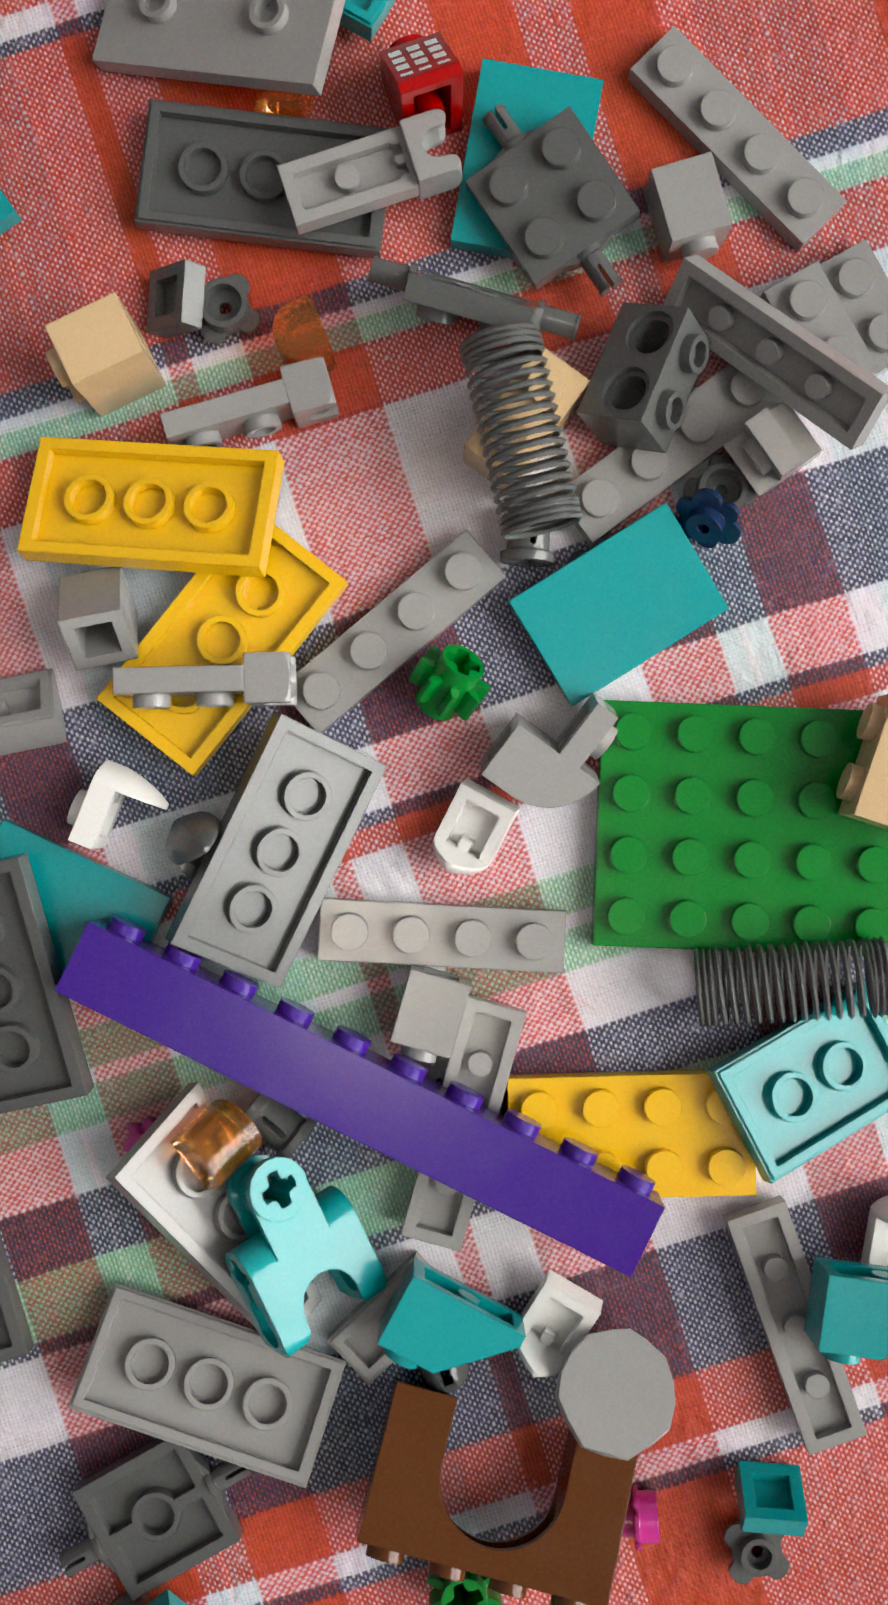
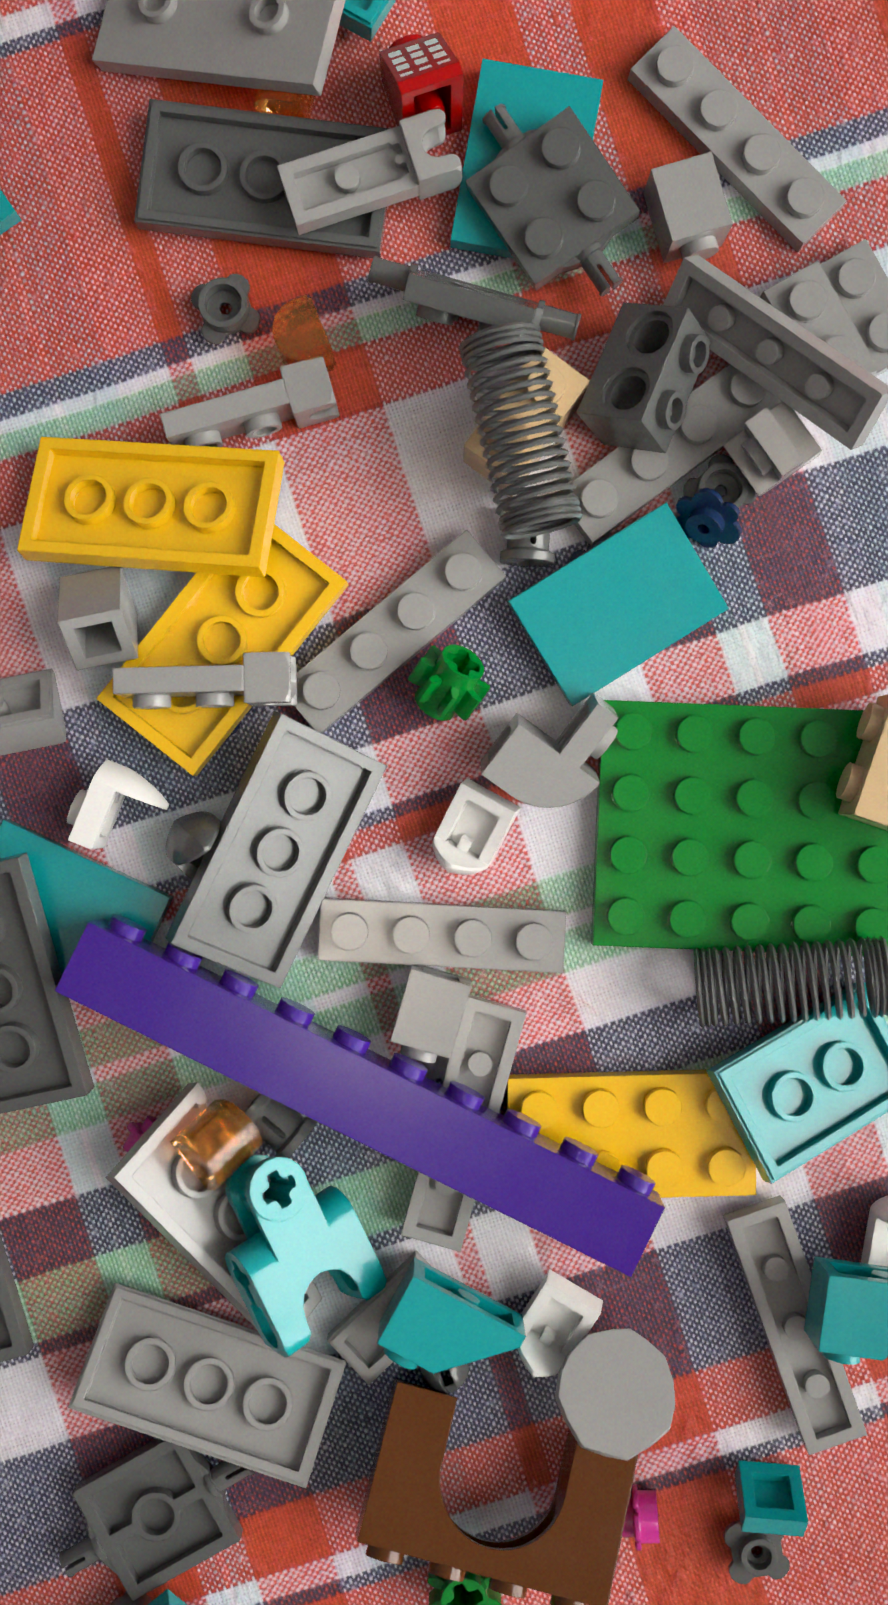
(102, 356): tan brick -> none
(176, 299): dark grey tile -> none

